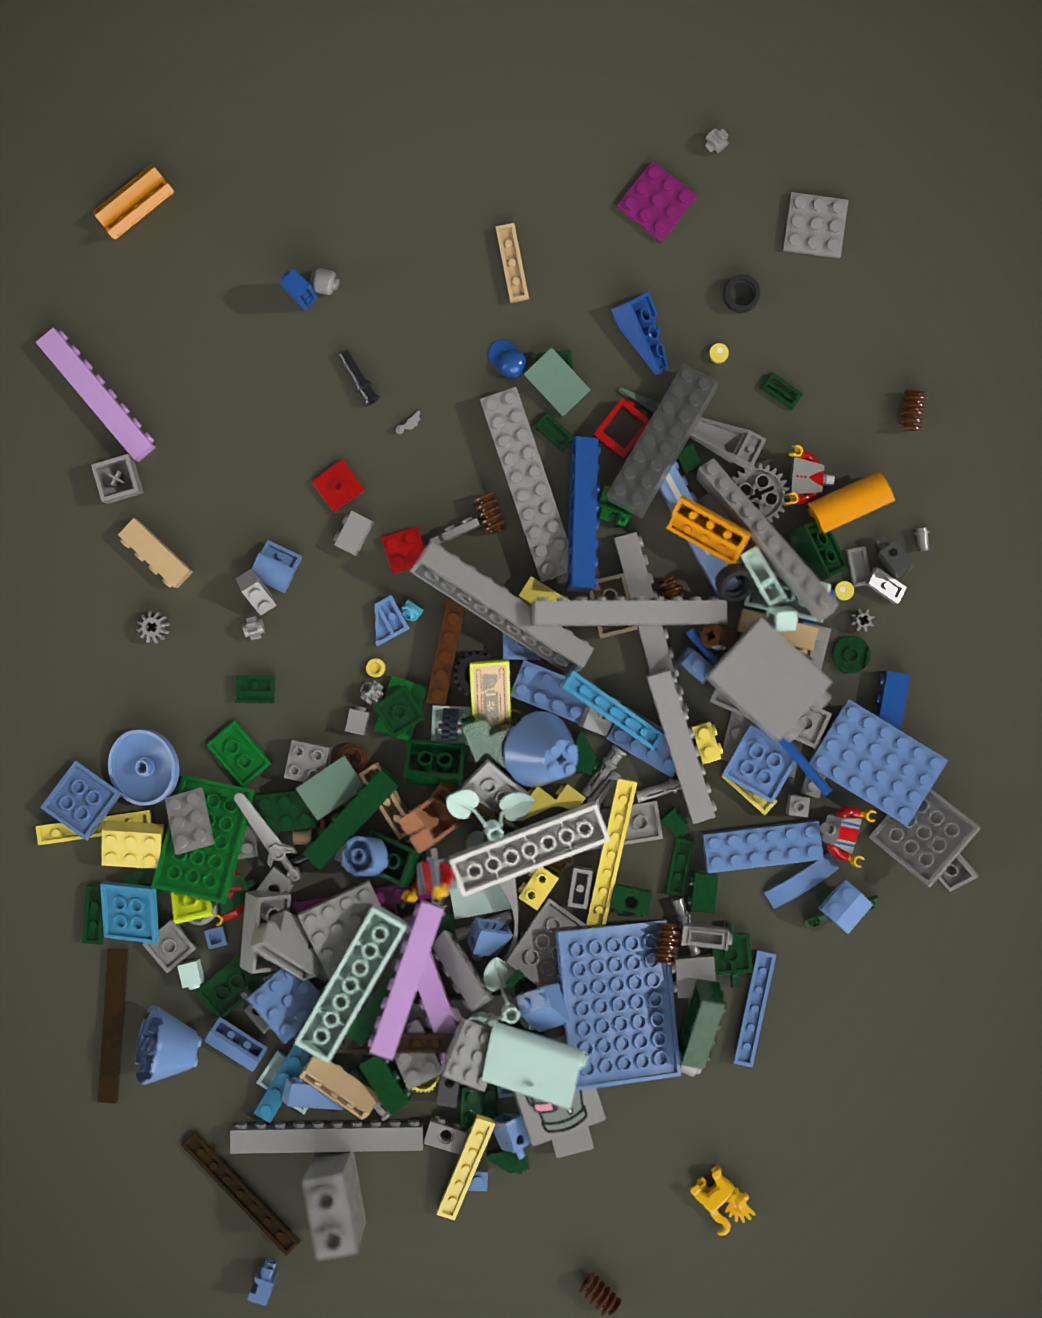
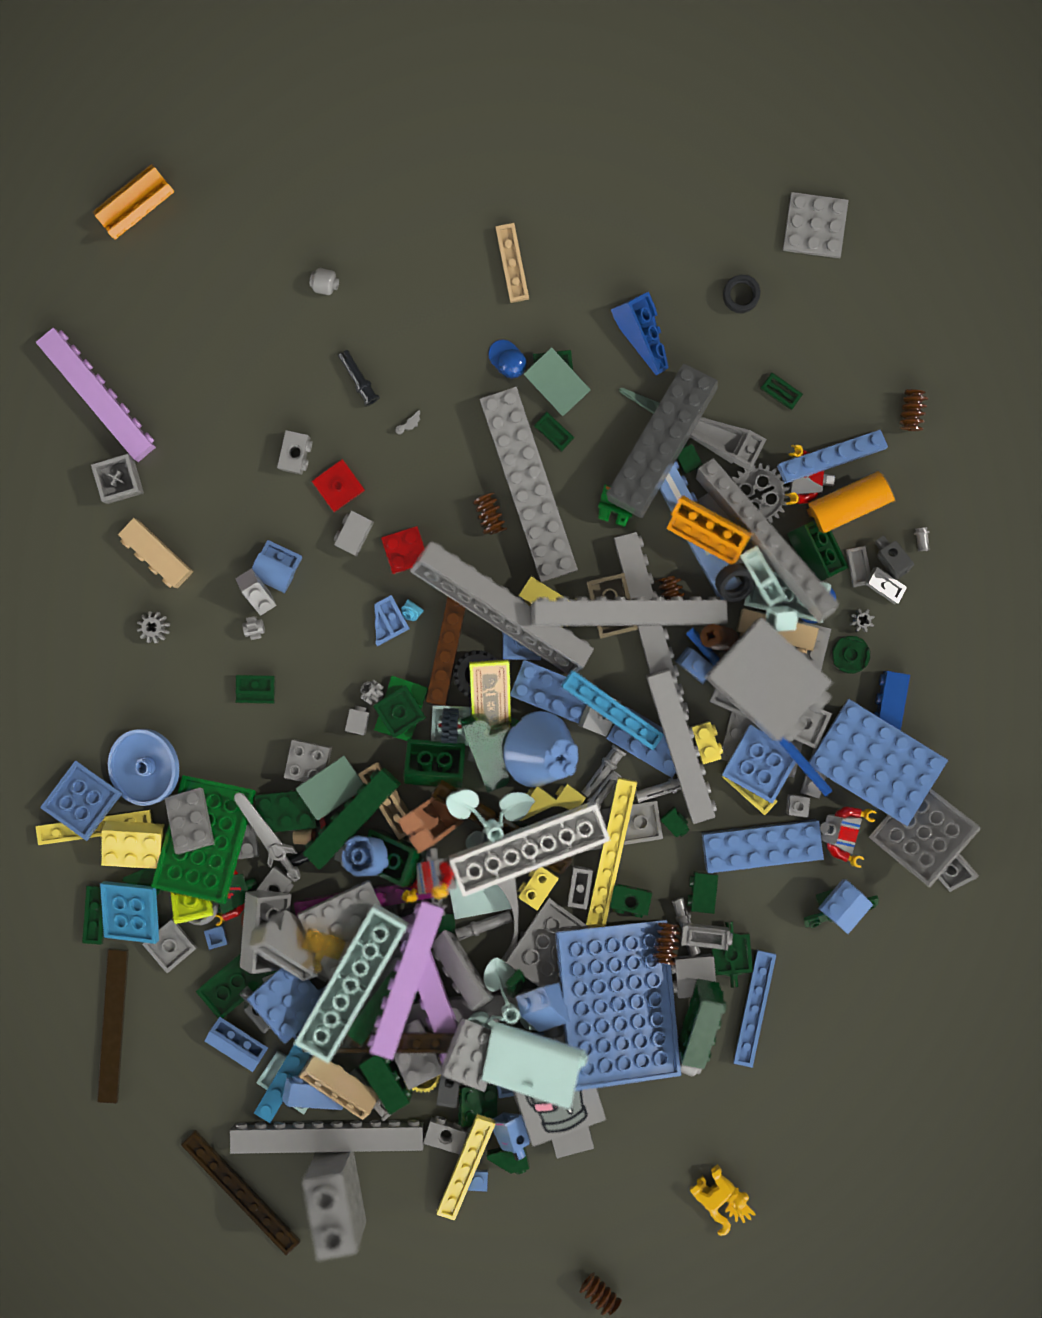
(164, 1047): medium blue cone -> none
(191, 974): light aqua brick -> none
(239, 753): green tile -> none
(263, 1283): medium blue hips -> none
(292, 441): none -> light grey brick
(298, 289): blue brick -> none
(322, 945): none -> clear yellow plate
(362, 755): copper gear -> none
(375, 667): light yellow tile -> none
(452, 532): light grey plate -> none
(488, 937): medium blue torso -> none
(491, 785): light grey plate -> none
(583, 514): blue brick -> none
(586, 756): dark green slope -> none
(610, 443): red window -> none
(657, 201): magenta plate -> none
(679, 866): dark green tile -> none
(717, 140): light grey gear -> none
(718, 353): light yellow tile -> none
(801, 881): medium blue slope -> none
(832, 456): none -> medium blue plate
(844, 590): light yellow tile -> none

